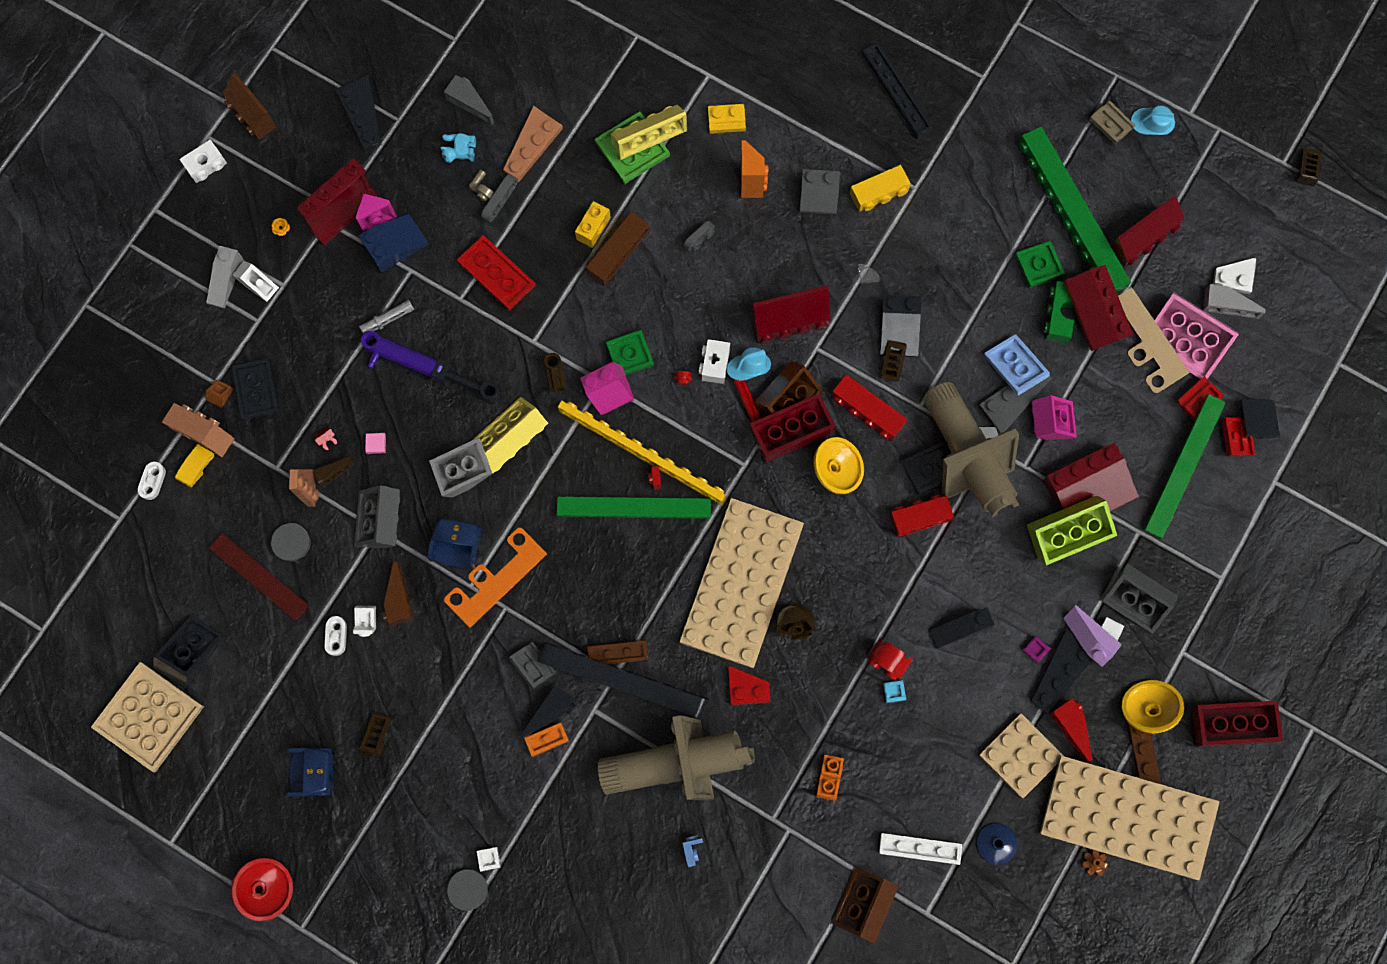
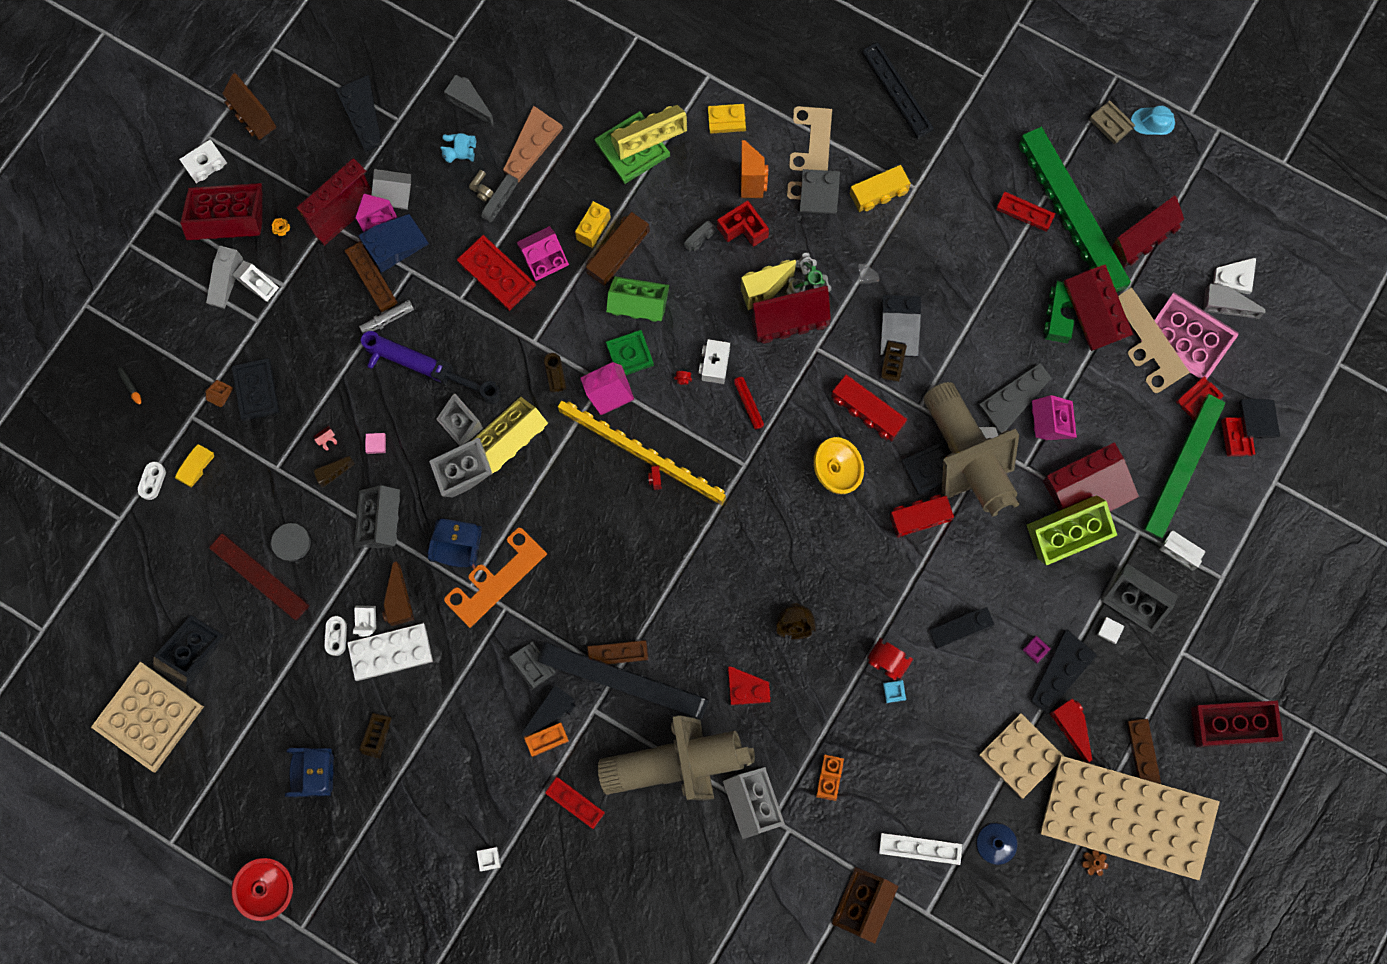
(129, 385): none -> pearl dark grey piece
(198, 429): nougat wedge -> none
(222, 212): none -> dark red slope
(303, 485): nougat wing -> none
(371, 276): none -> reddish brown plate
(390, 652): none -> white plate
(393, 187): none -> light grey slope
(459, 421): none -> light grey slope
(467, 890): dark grey tile -> none
(542, 253): none -> dark pink slope
(575, 803): none -> red plate
(634, 507): green tile -> none
(637, 298): none -> bright green slope
(691, 854): medium blue bracket -> none
(742, 583): tan plate -> none
(743, 220): none -> red brick
(749, 364): medium azure piece -> none
(753, 803): none -> light grey slope
(766, 283): none -> light yellow slope
(788, 388): reddish brown slope -> none
(792, 428): dark red slope -> none
(813, 276): none -> plant
(819, 142): none -> tan piece
(1016, 364): light blue plate -> none
(1025, 211): none -> red plate
(1039, 264): green plate -> none
(1092, 636): lavender slope -> none
(1149, 698): yellow dish -> none
(1182, 550): none -> white panel
(1306, 178): dark brown slope -> none

